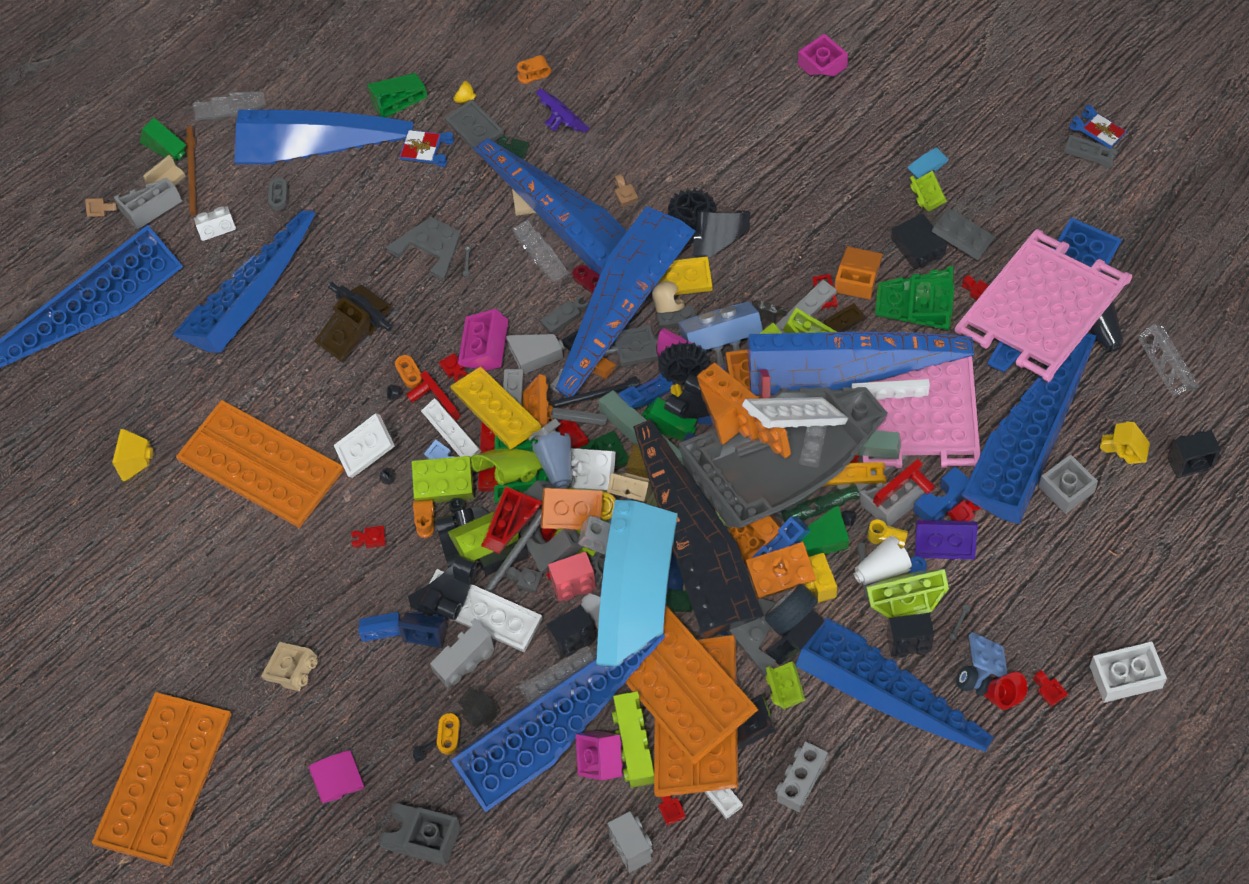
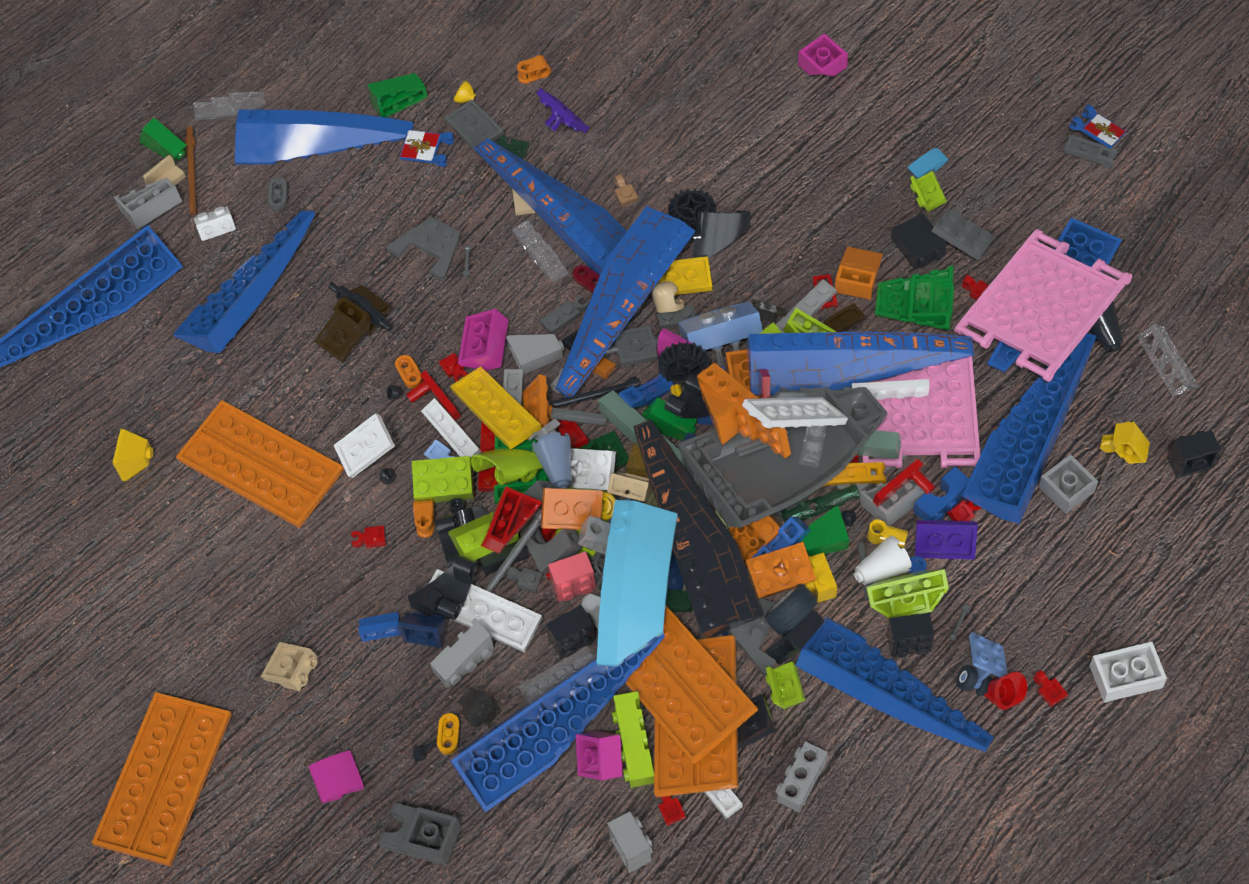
(98, 207): medium nougat plate -> none

